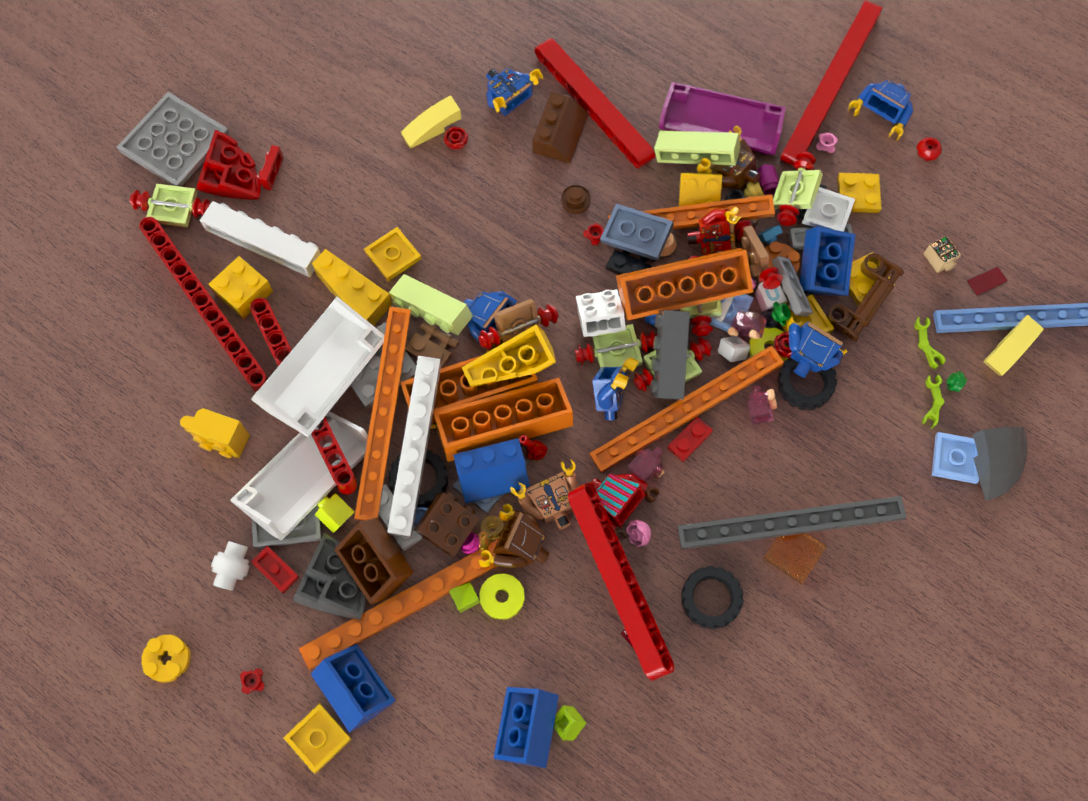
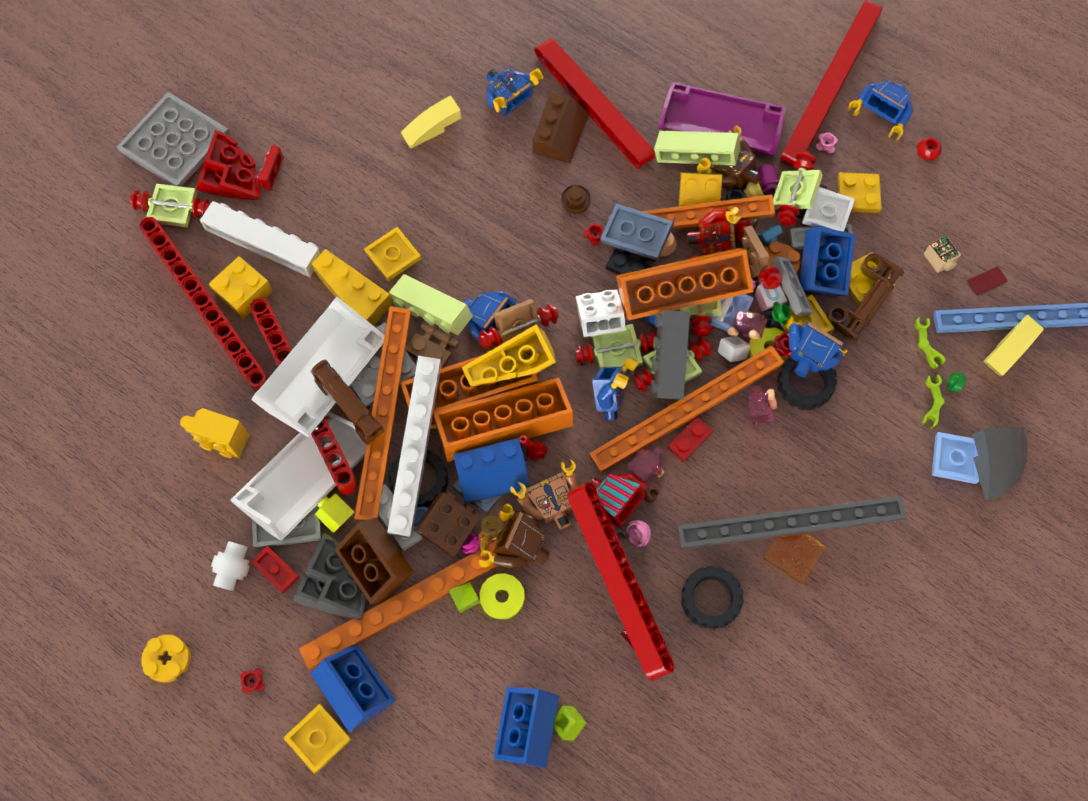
(331, 383): none -> reddish brown piece
(455, 132): red plate -> none

